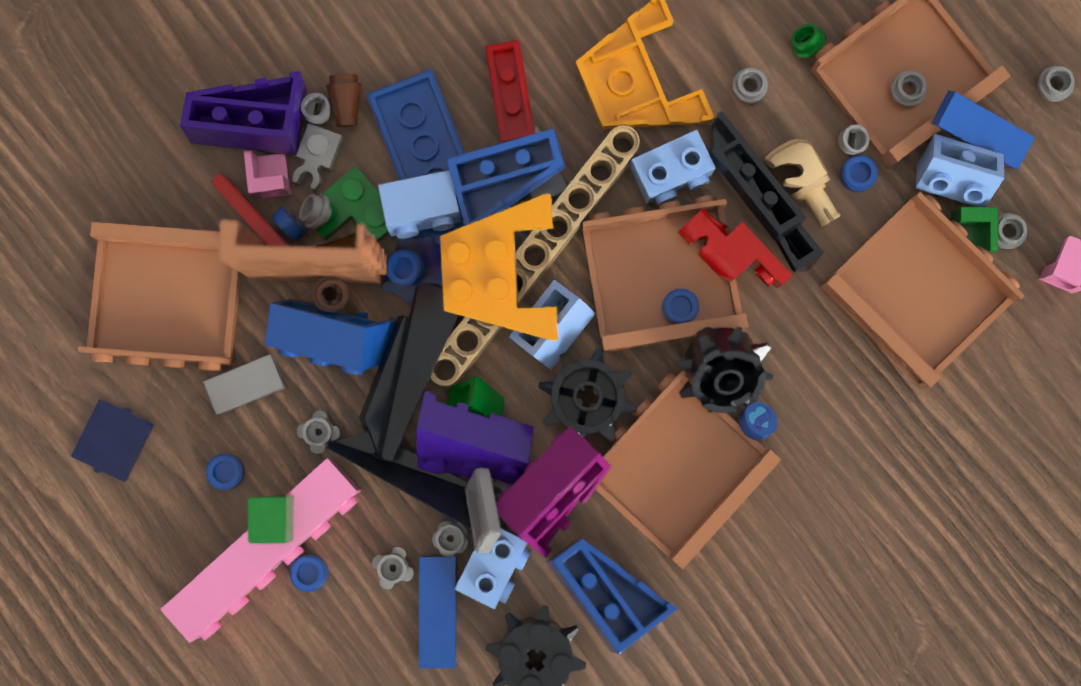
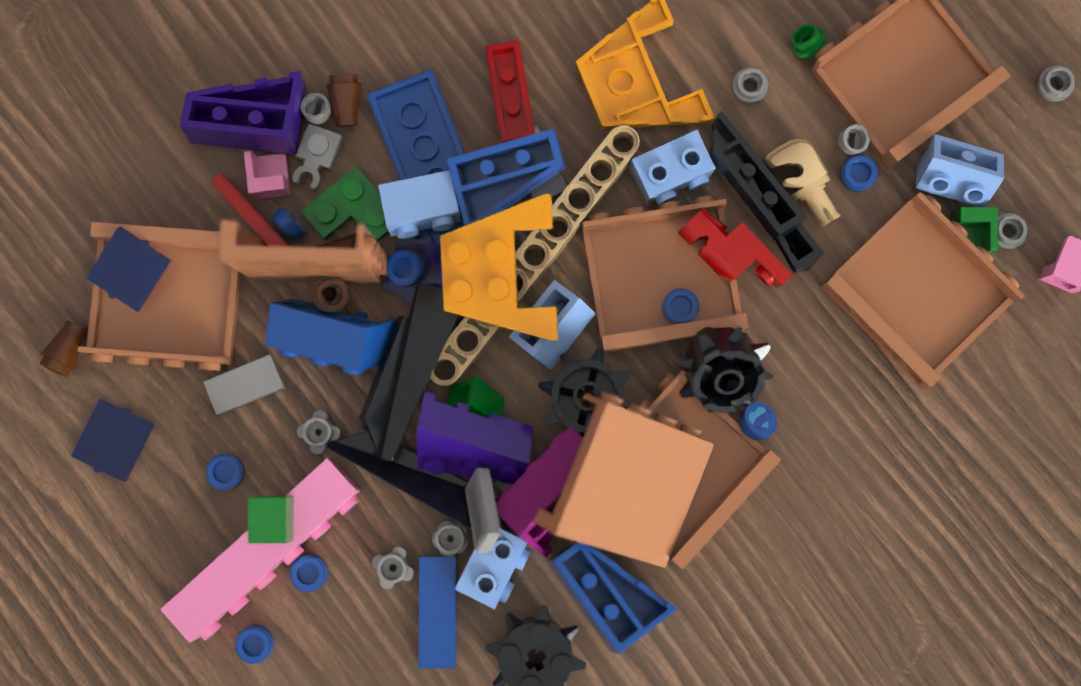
(62, 351): none -> reddish brown cone
(128, 269): none -> clear blue piece
(254, 644): none -> blue tile
(315, 211): light grey plate -> none
(629, 482): none -> panel
(917, 83): light grey plate -> none
(982, 128): blue tile -> none

